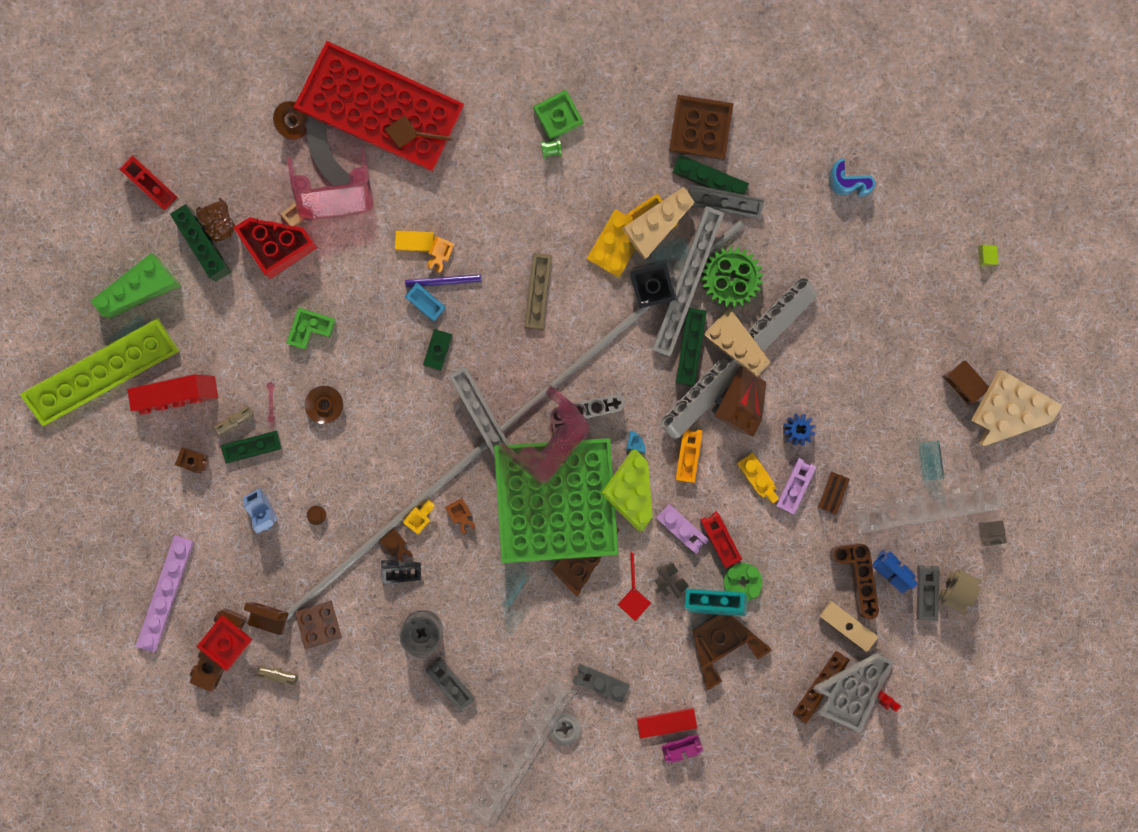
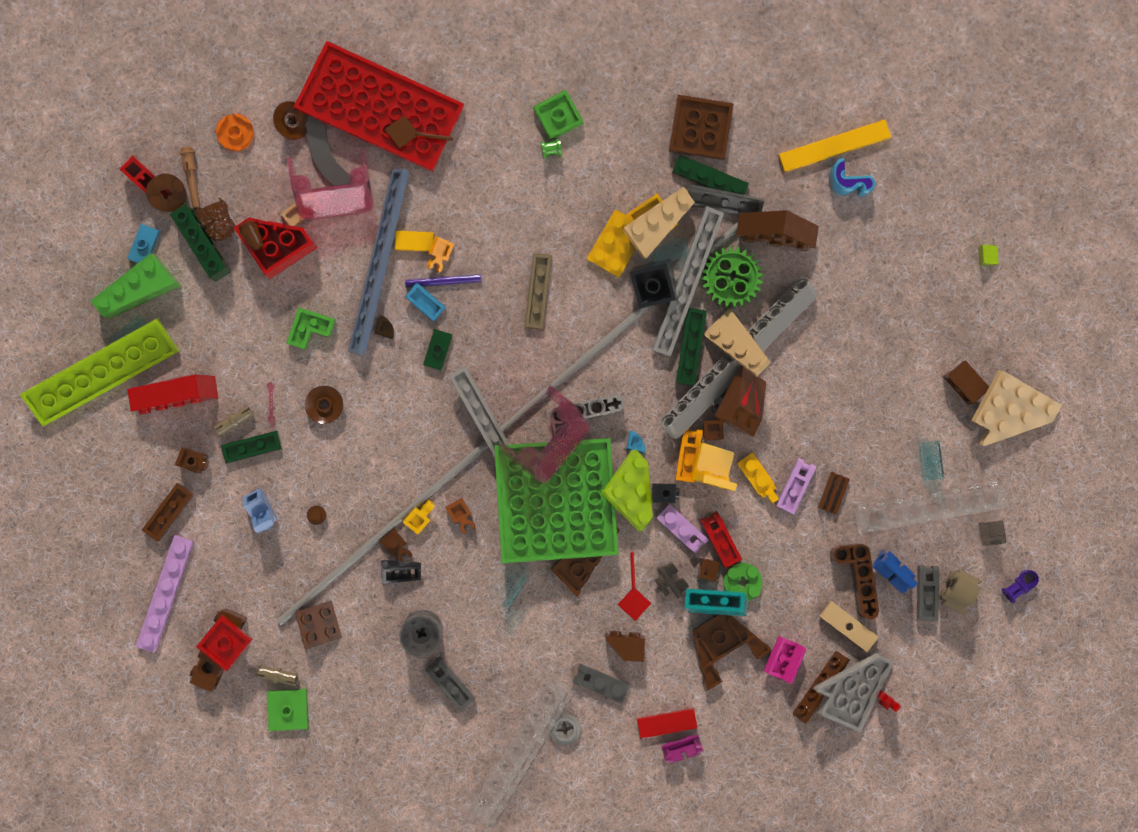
(143, 243): none -> dark azure plate
(167, 512): none -> reddish brown plate
(175, 186): none -> reddish brown plate
(189, 166): none -> medium nougat pin
(235, 132): none -> orange tile
(251, 234): none -> reddish brown cone
(266, 617): reddish brown panel -> none
(287, 709): none -> bright green plate
(378, 261): none -> sand blue plate
(385, 328): none -> dark brown tile
(629, 646): none -> reddish brown slope
(657, 490): none -> black brick
(708, 569): none -> reddish brown panel
(713, 430): none -> reddish brown plate
(713, 467): none -> yellow bracket
(777, 229): none -> reddish brown brick
(785, 659): none -> dark pink bracket
(799, 437): blue gear -> none
(834, 146): none -> yellow tile
(1019, 586): none -> dark purple connector

